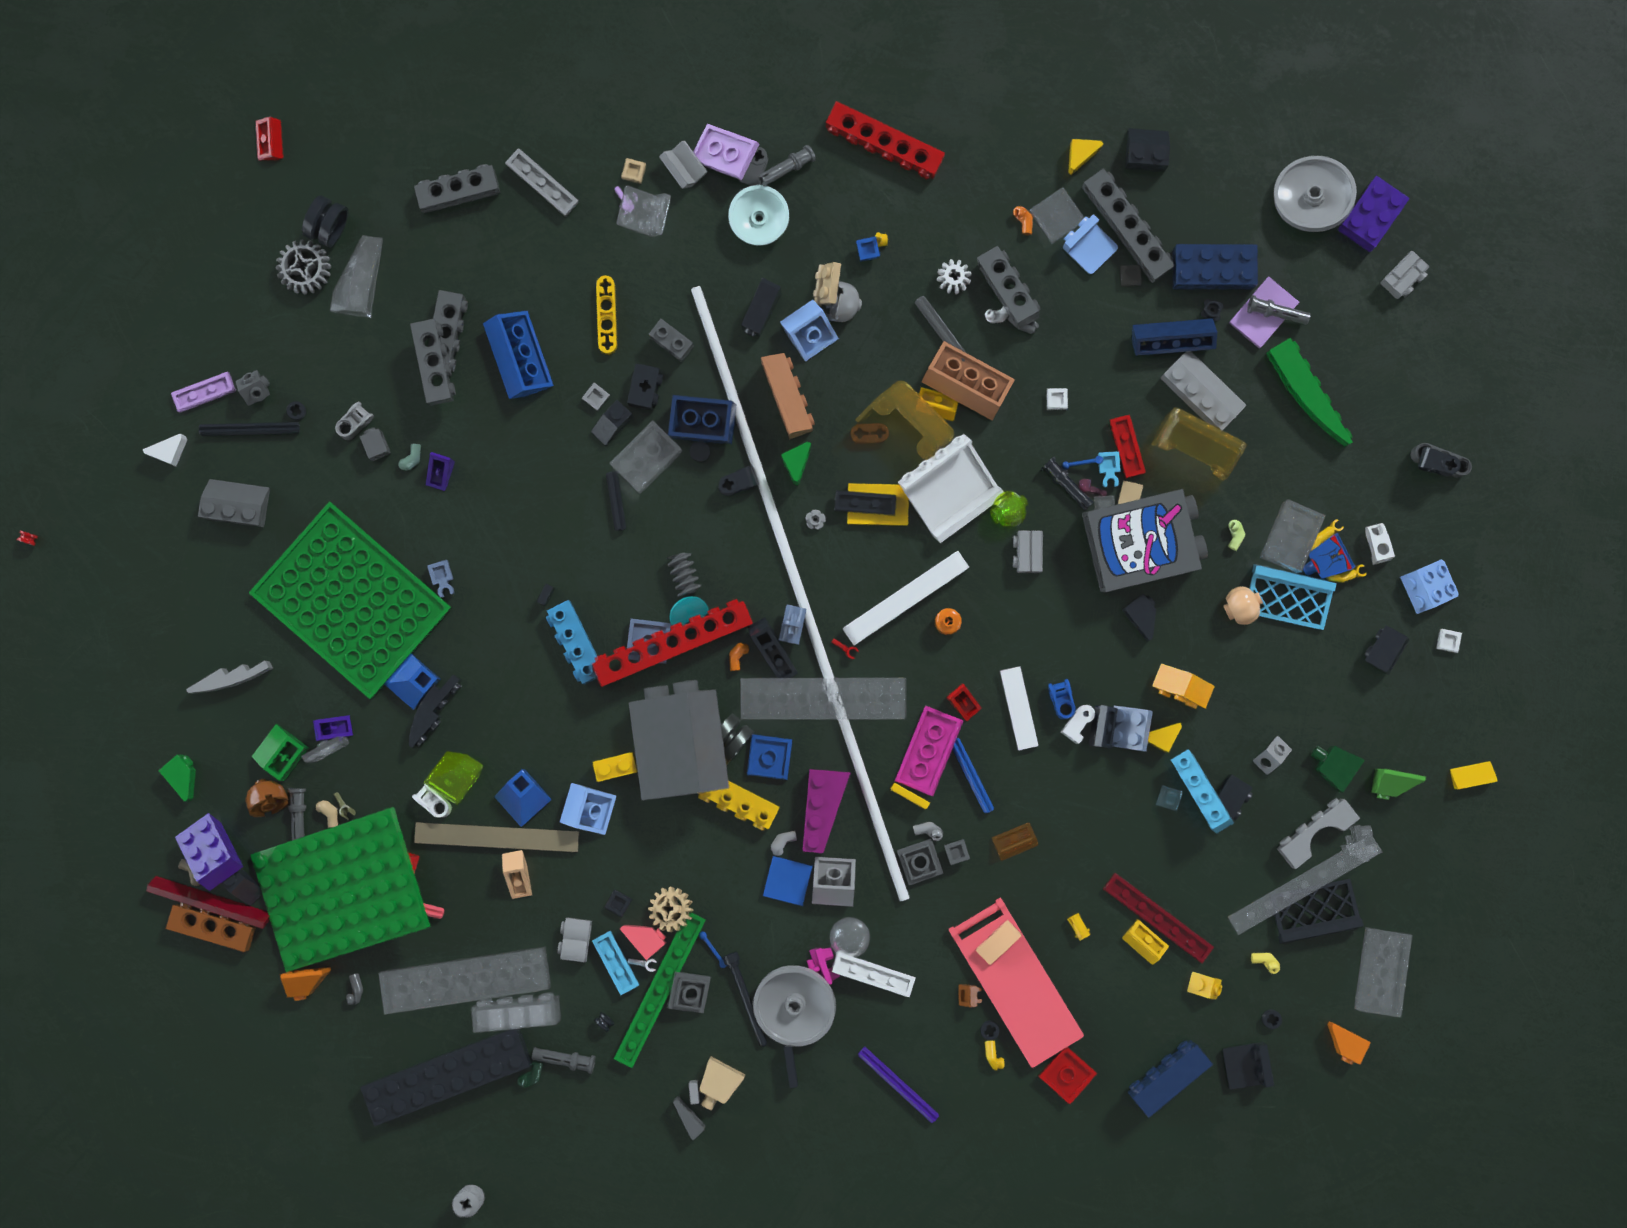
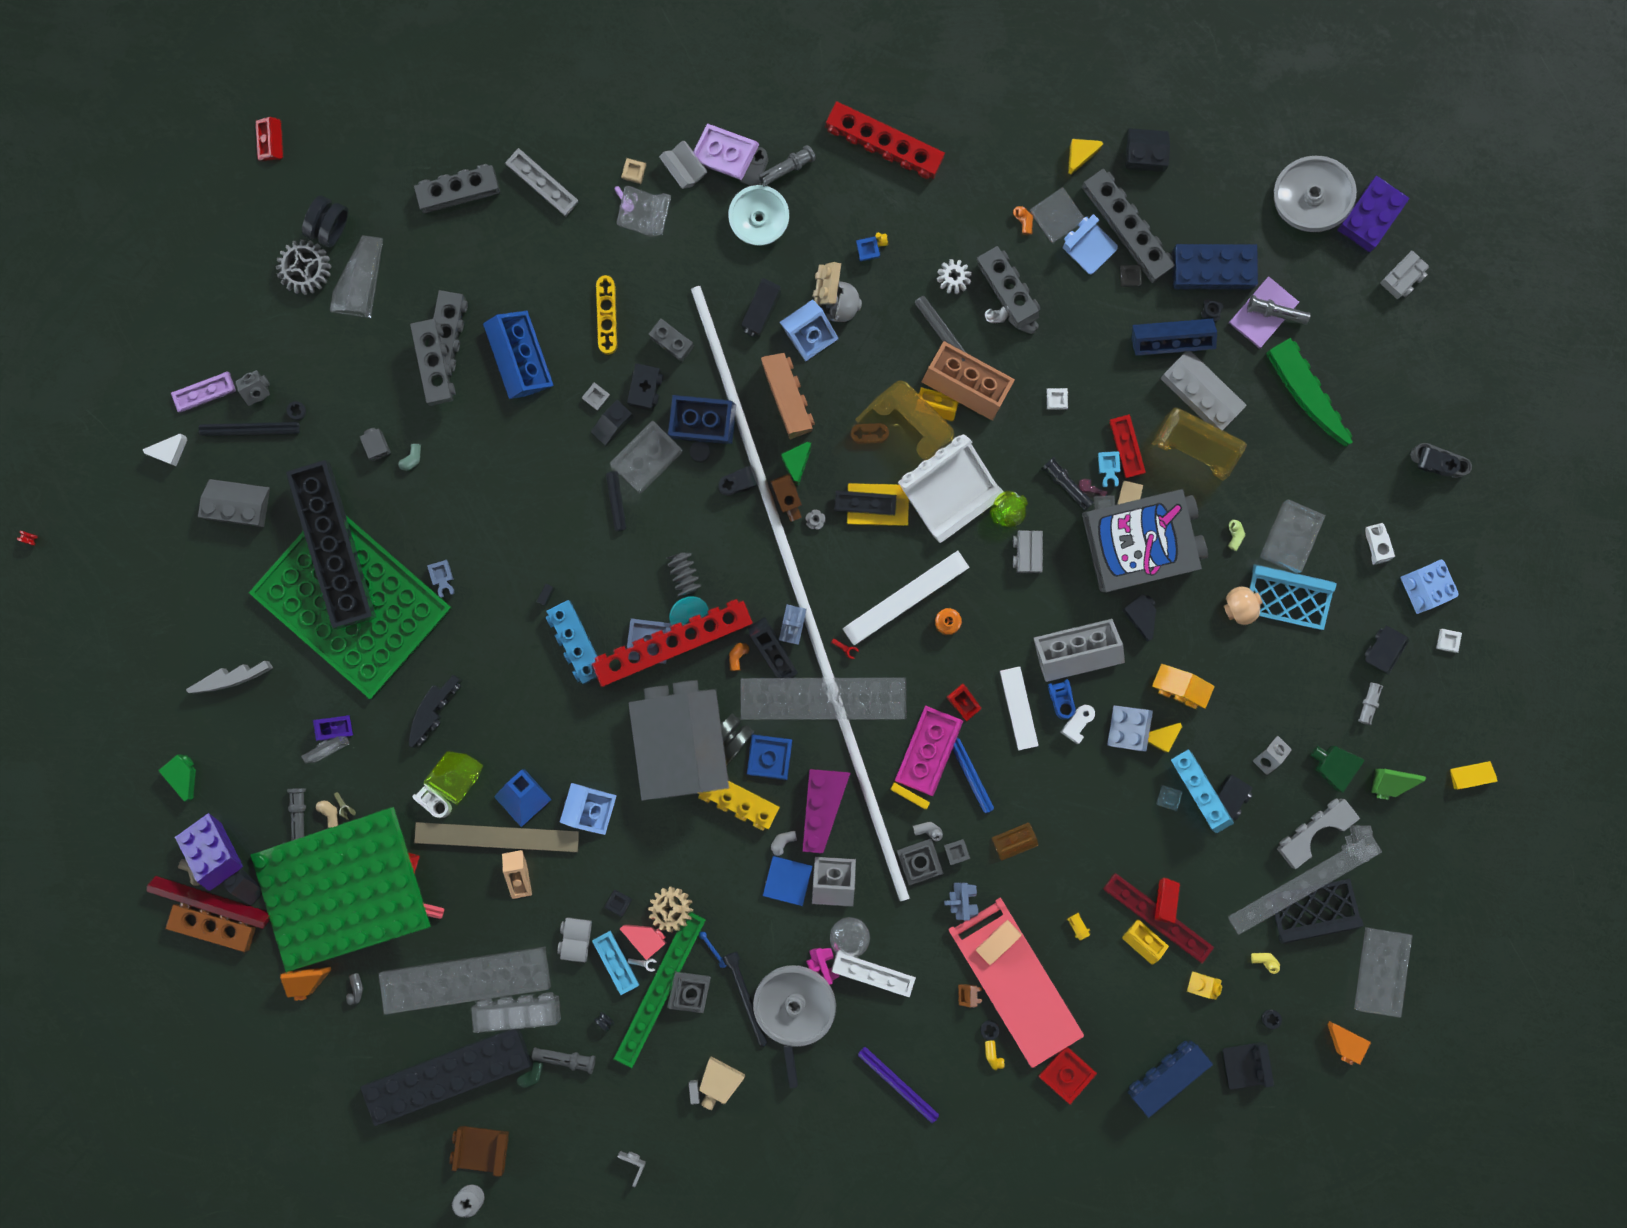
(264, 797): dark orange cylinder -> none
(279, 753): green slope -> none
(331, 544): none -> black brick
(354, 420): light grey piece -> none
(412, 681): blue slope -> none
(439, 471): dark purple slope -> none
(479, 1149): none -> reddish brown panel
(615, 766): yellow brick -> none
(634, 1159): none -> light grey bracket
(691, 1122): dark grey slope -> none
(783, 487): none -> reddish brown torso
(960, 903): none -> sand blue hips
(1079, 650): none -> light grey slope
(1099, 460): blue hinge -> none
(1103, 726): black panel -> none
(1167, 900): none -> red slope
(1331, 557): torso -> none
(1370, 703): none -> light grey pin

